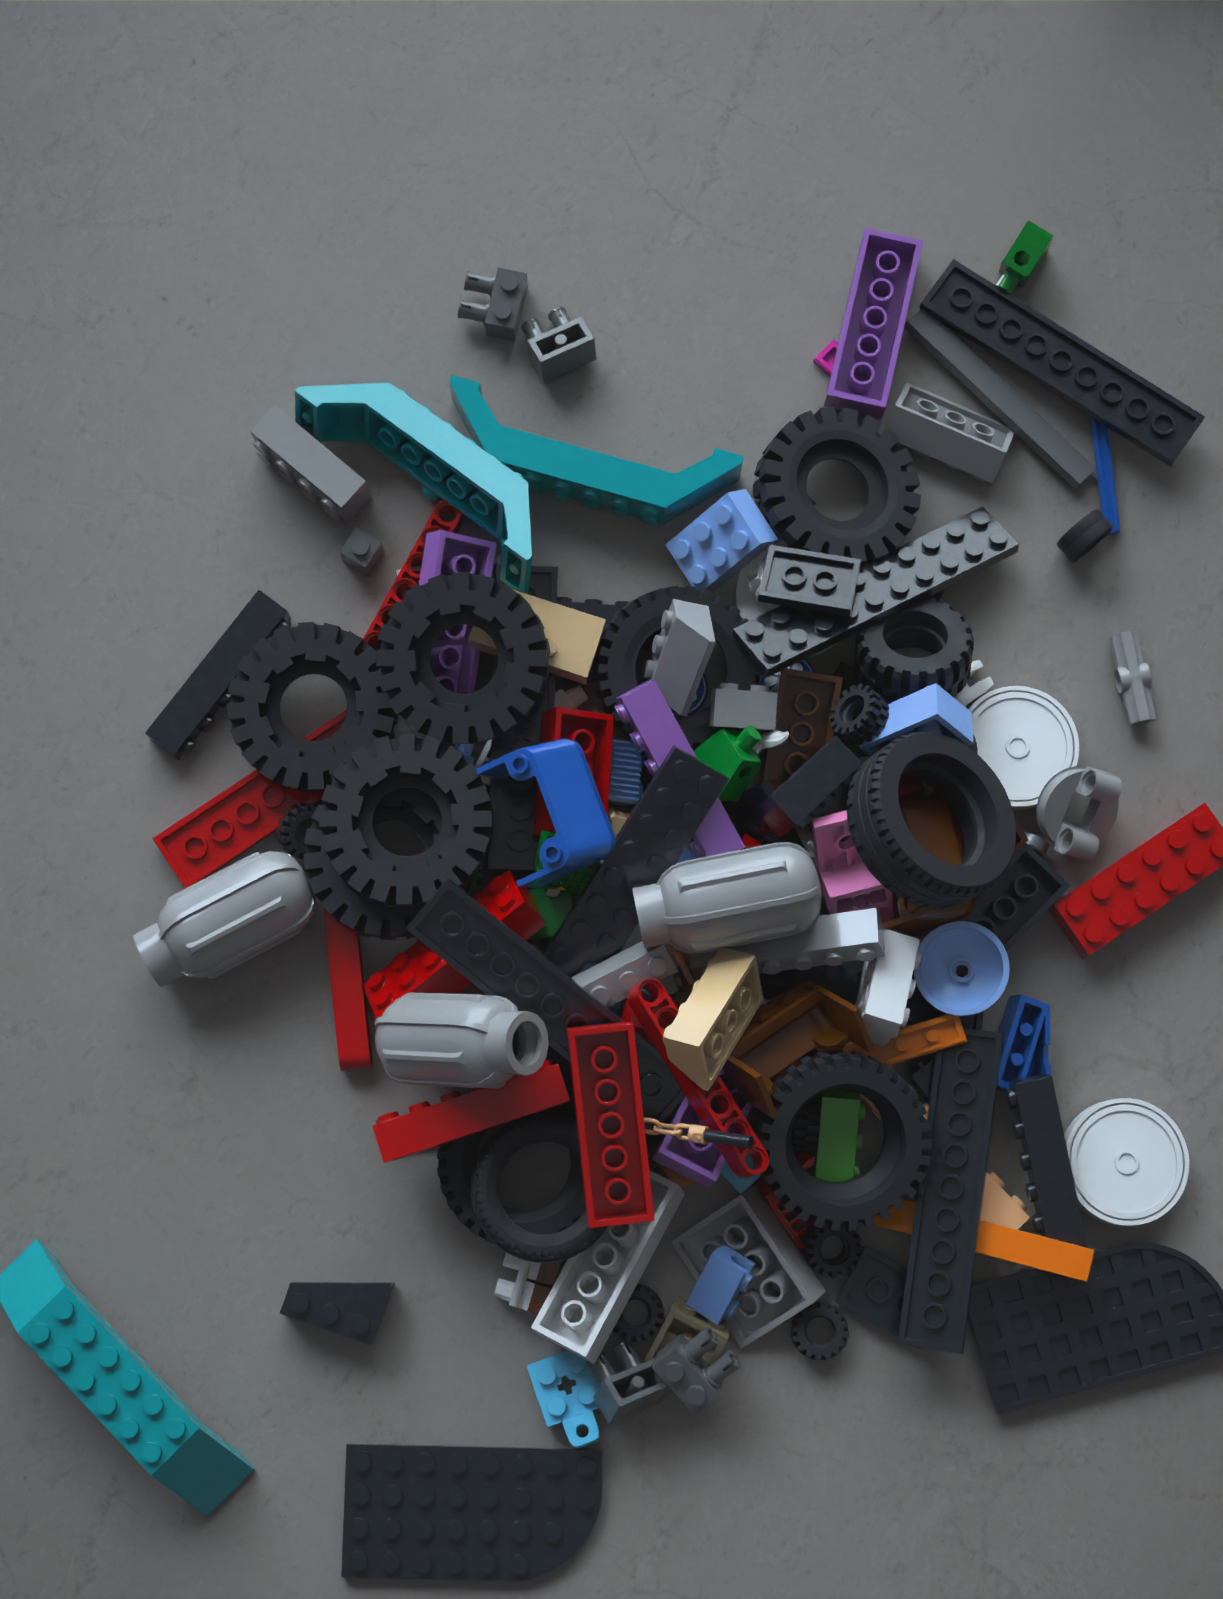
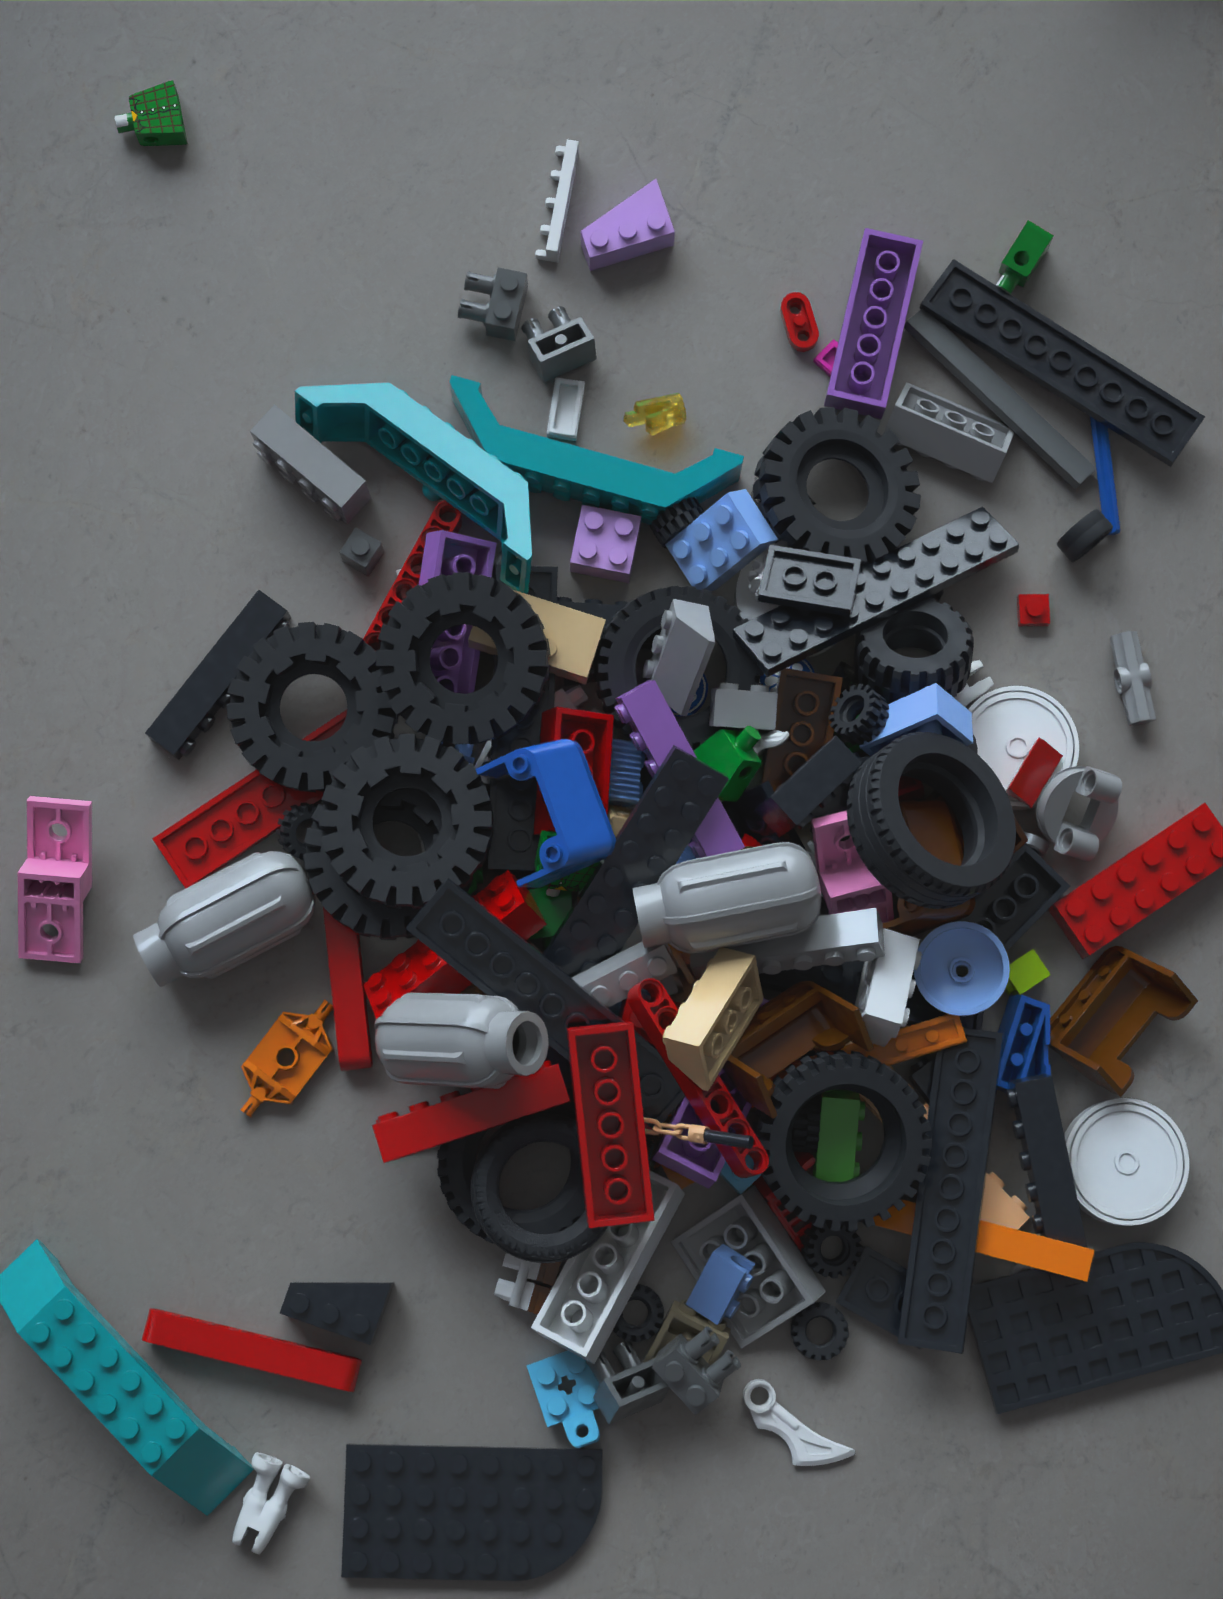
(54, 879): none -> bright pink bracket
(155, 116): none -> green torso
(251, 1350): none -> red beam
(262, 1513): none -> white piece
(279, 1083): none -> orange plate
(561, 202): none -> white hinge
(565, 409): none -> white tile
(605, 543): none -> lavender brick
(629, 229): none -> lavender wedge
(657, 413): none -> clear yellow rock
(675, 519): none -> black tyre
(799, 323): none -> red plate
(805, 1445): none -> white piece
(1026, 973): none -> lime brick
(1033, 610): none -> red plate
(1034, 772): none -> red slope
(1112, 1011): none -> reddish brown windscreen

